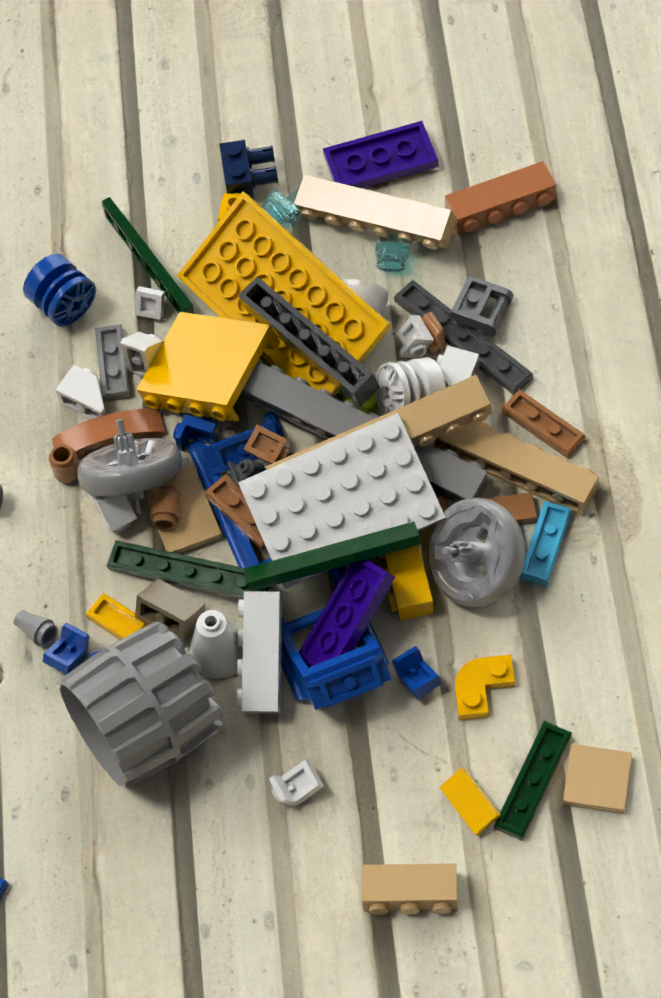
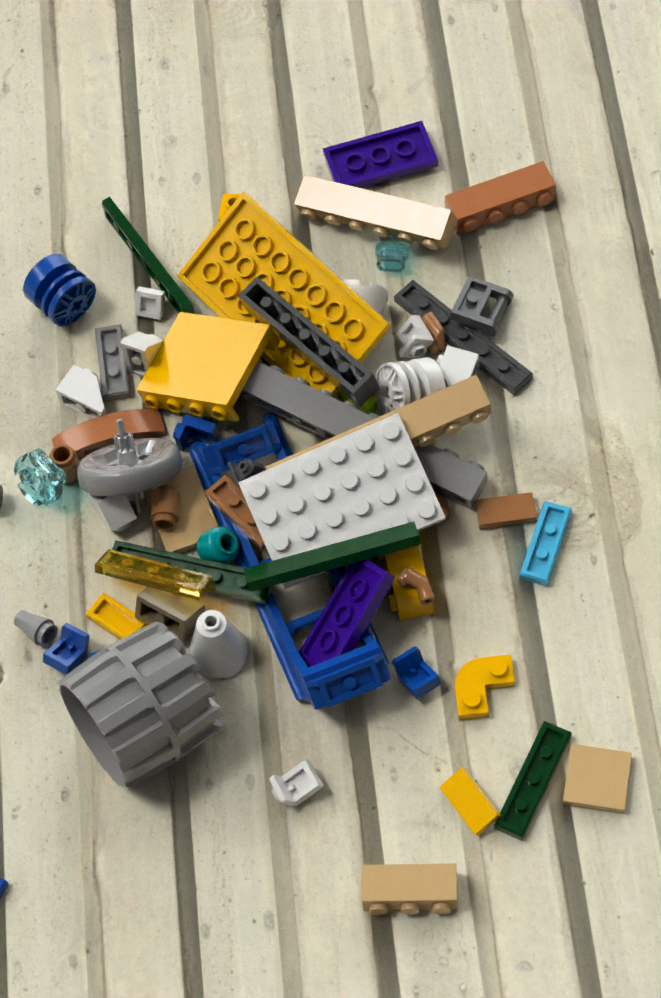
(37, 466): none -> clear light blue plate
(153, 574): none -> clear yellow tile
(218, 545): none -> teal head
(238, 163): dark blue brick -> none
(261, 653): white brick -> none
(267, 445): medium nougat bracket -> none
(281, 207): clear light blue piece -> none
(419, 581): none -> medium nougat arm
(458, 552): flat silver wheel -> none
(523, 465): tan brick -> none
(543, 423): medium nougat tile -> none

